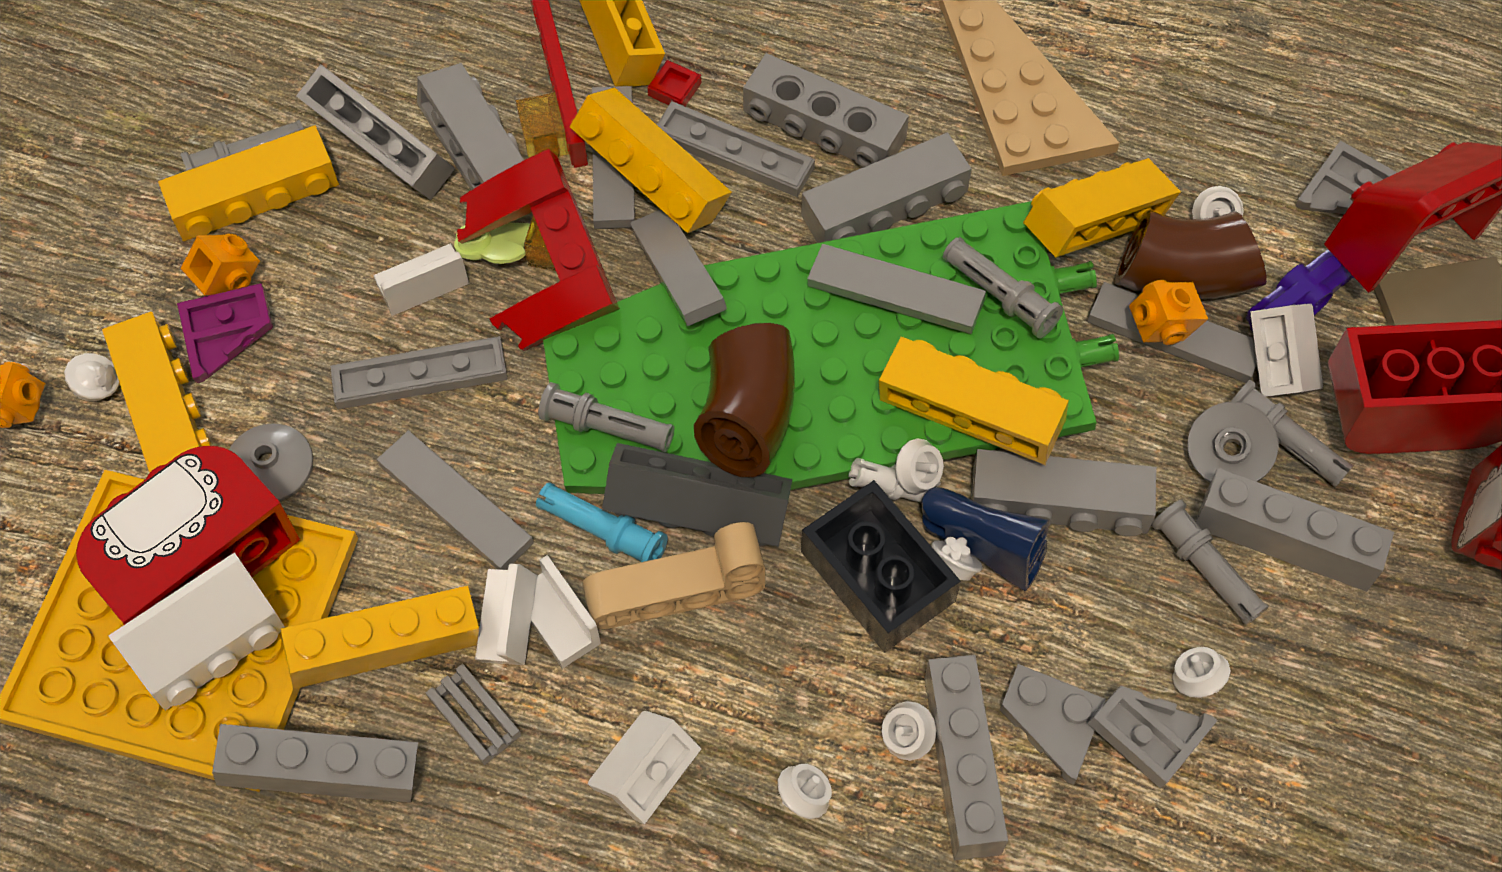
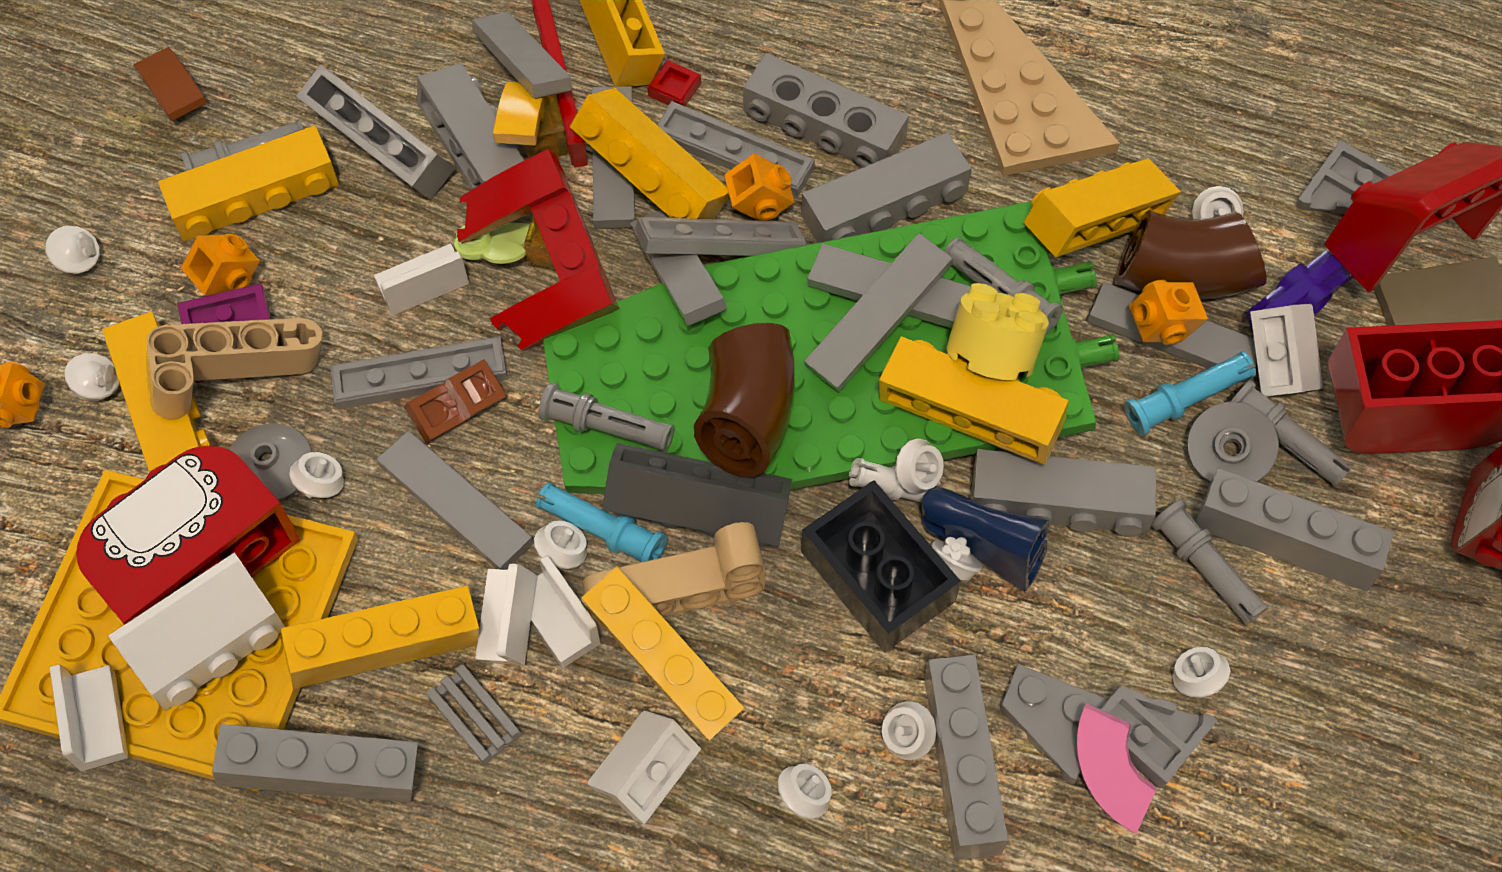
(72, 249): none -> white hat
(89, 716): none -> white panel
(170, 83): none -> dark orange slope
(283, 344): none -> tan beam
(317, 475): none -> white hat
(455, 401): none -> dark orange slope
(518, 116): none -> yellow slope
(522, 55): none -> light grey tile
(562, 543): none -> white hat
(662, 654): none -> yellow brick
(716, 236): none -> light grey tile
(759, 188): none -> light orange brick
(878, 312): none -> light grey tile
(998, 332): none -> light yellow brick
(1109, 769): none -> bright pink tile
(1172, 400): none -> medium azure pin

